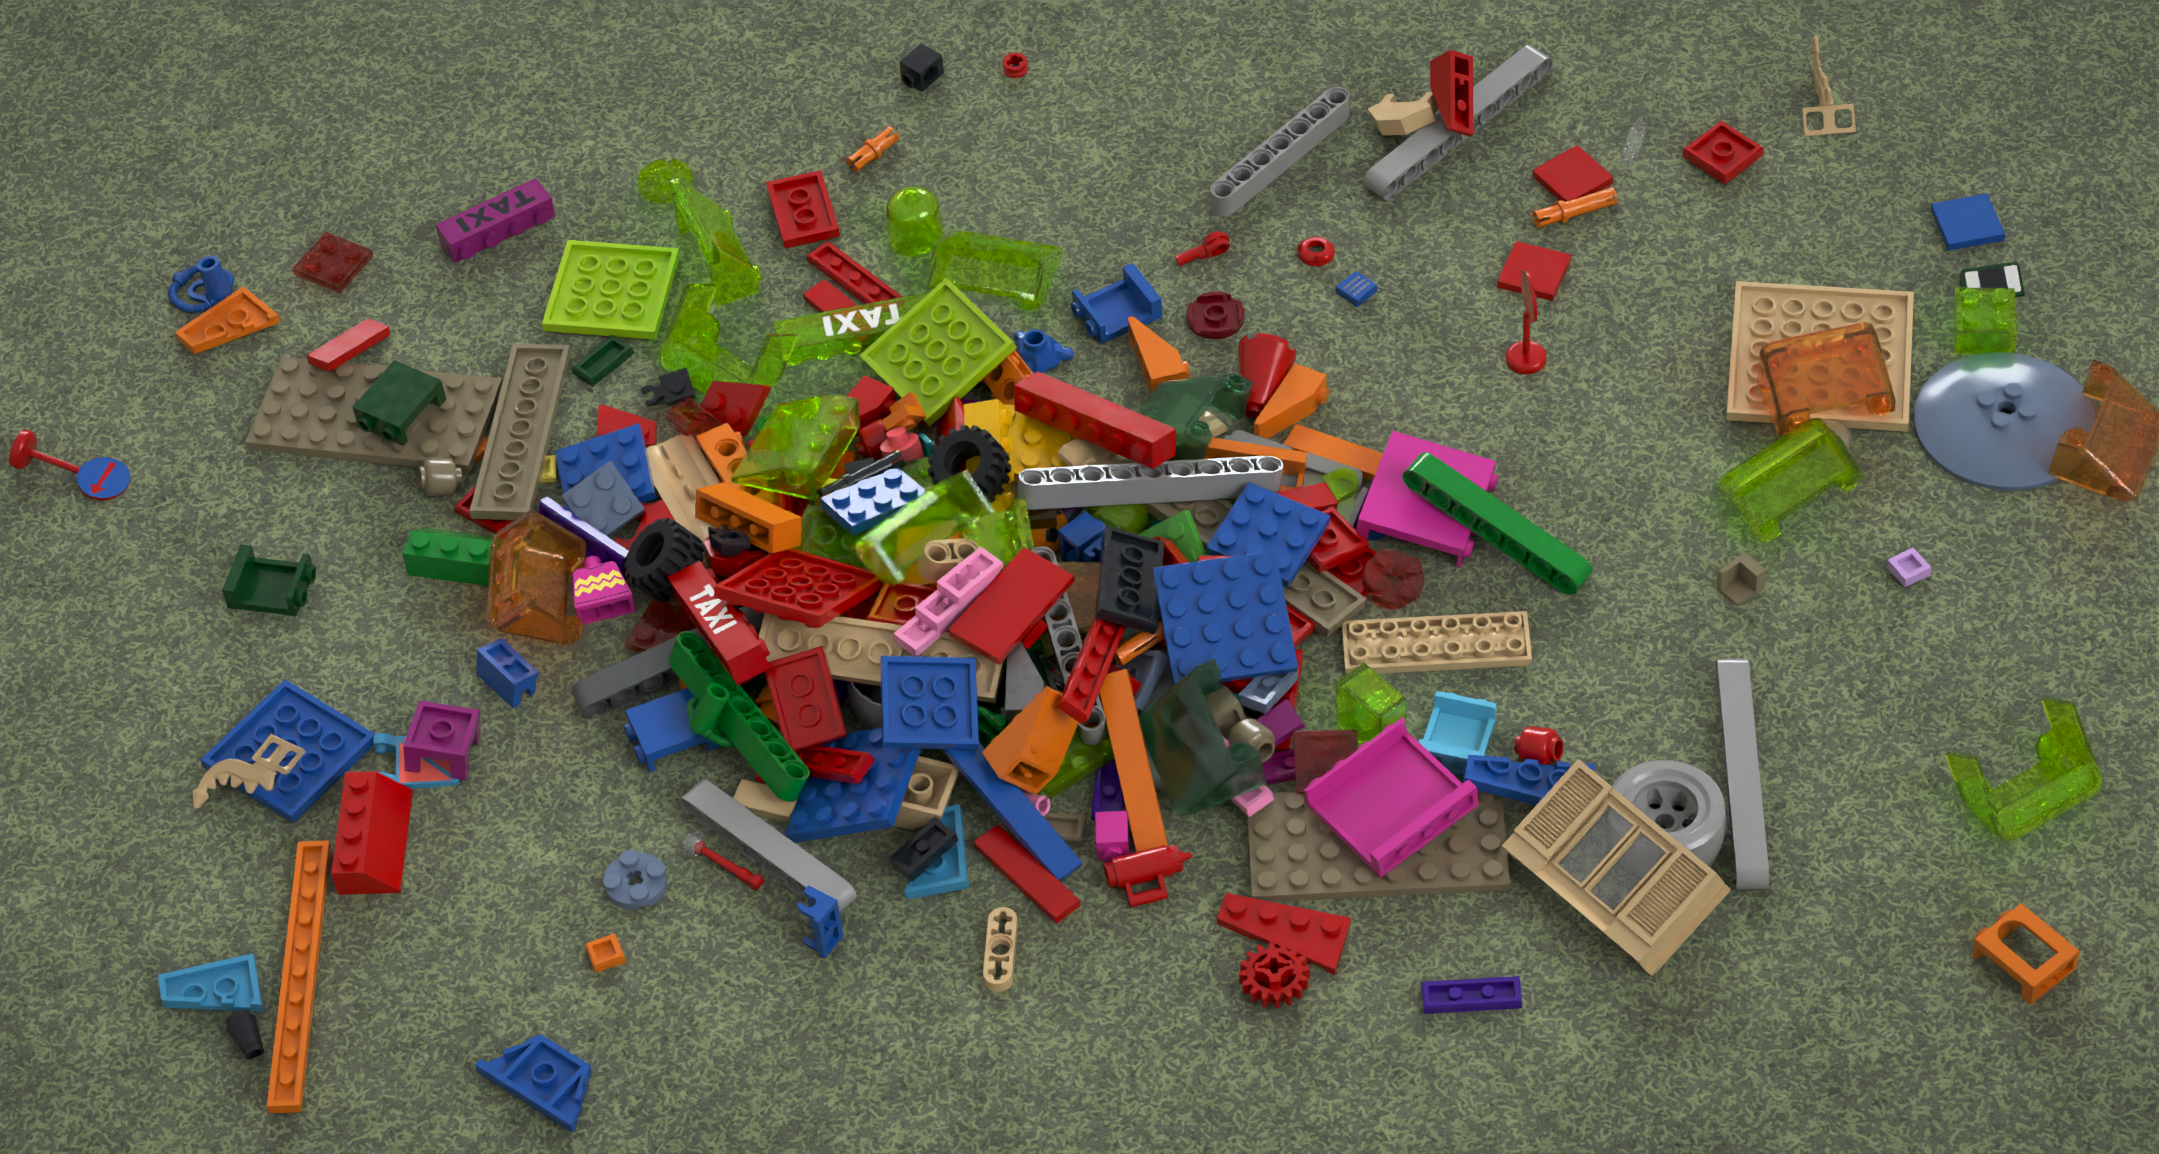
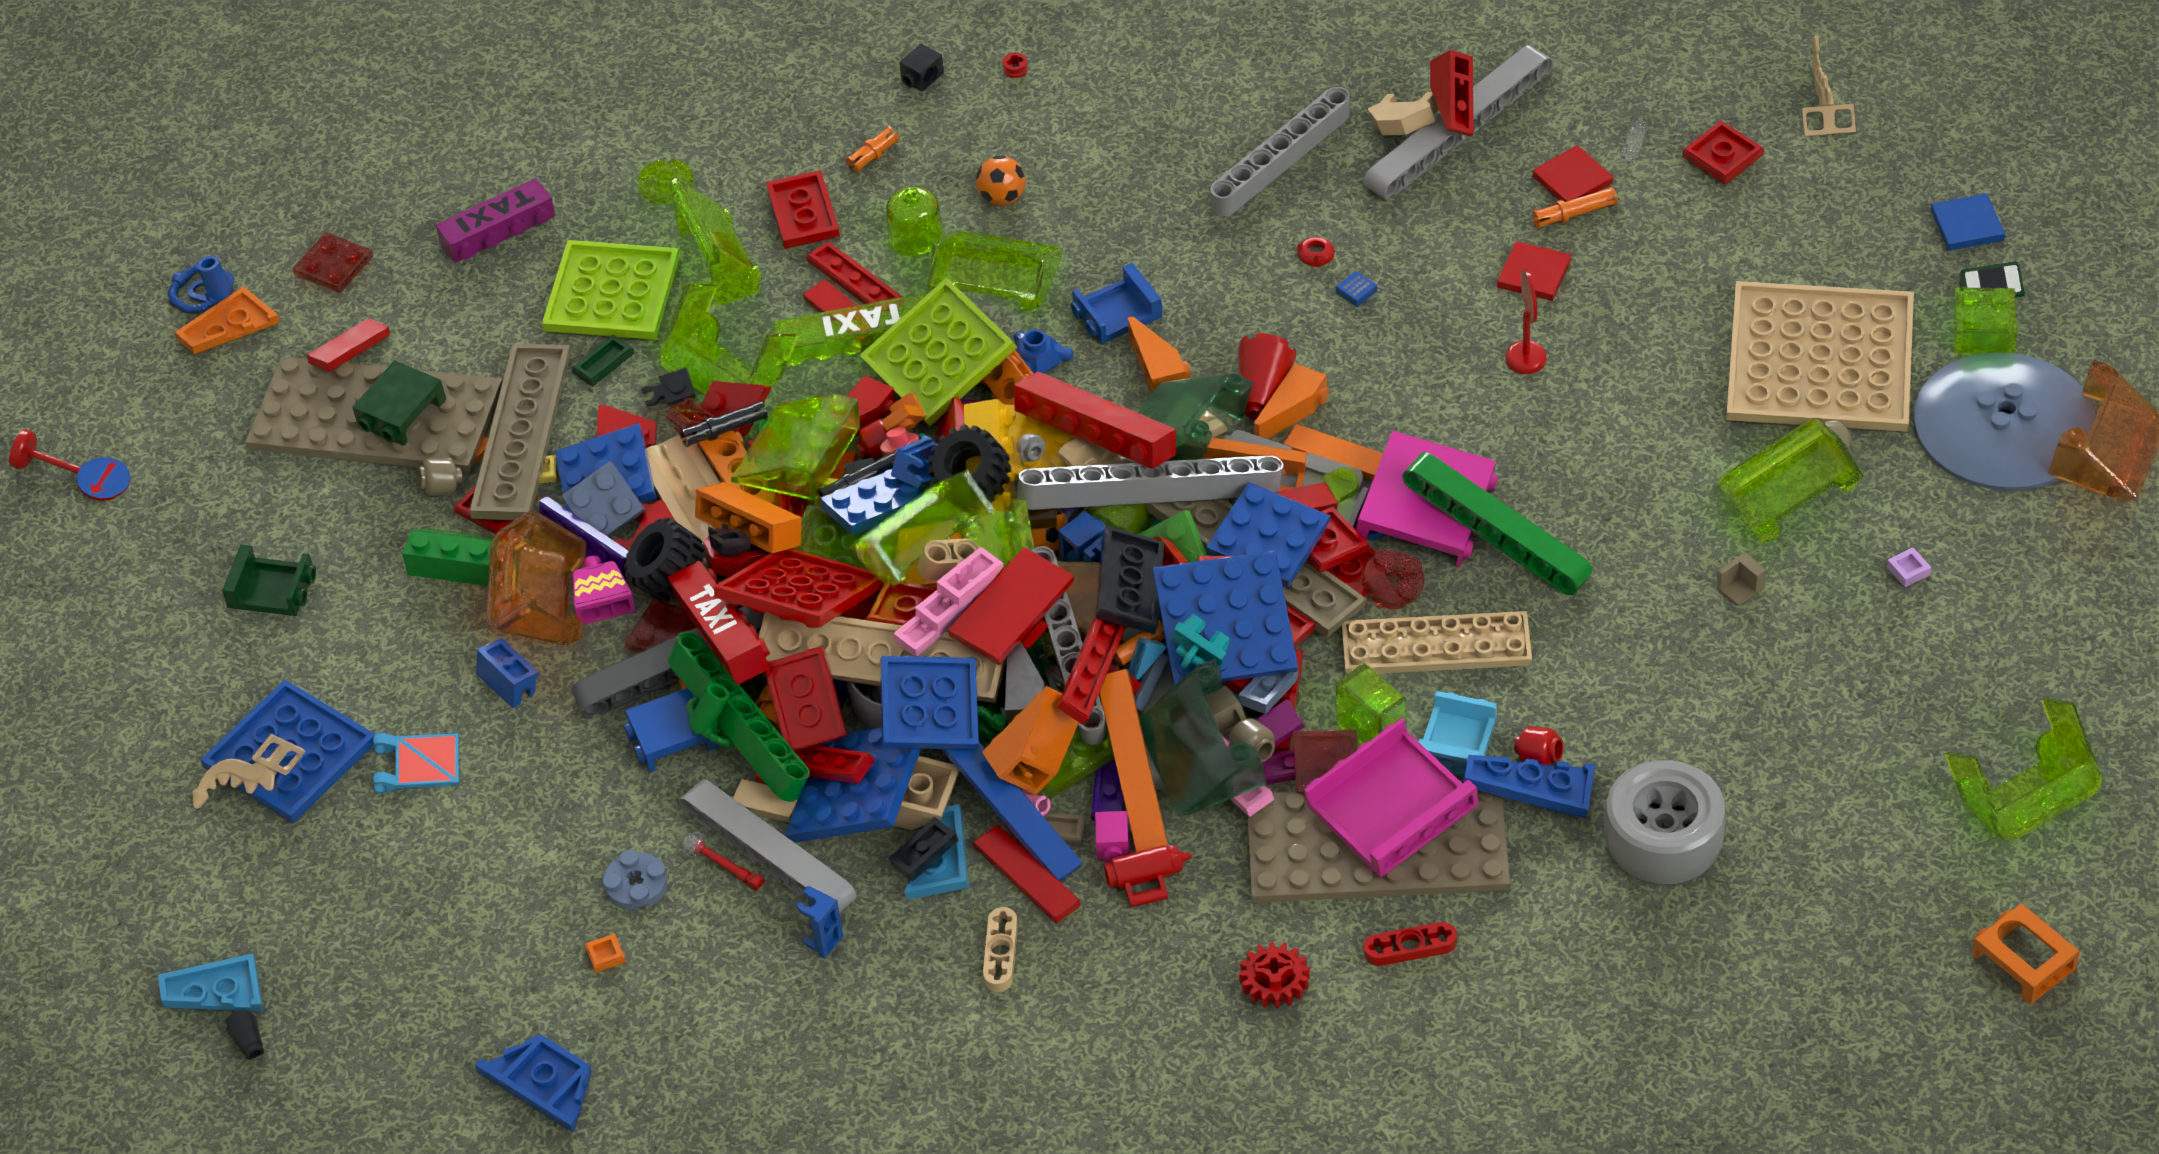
(299, 978): orange plate -> none
(371, 834): red slope -> none
(442, 734): magenta panel -> none
(711, 428): none -> black pin
(912, 462): none -> blue hinge
(1000, 180): none -> orange piece
(1030, 447): none -> light grey plate
(1144, 656): none -> dark azure piece
(1196, 648): none -> teal hips
(1214, 244): red plate -> none
(1215, 323): dark red tile -> none
(1315, 933): red wing -> none
(1418, 934): none -> red beam
(1471, 995): dark purple tile -> none
(1616, 867): tan piece -> none
(1742, 774): light grey beam -> none
(1824, 374): clear orange windscreen -> none

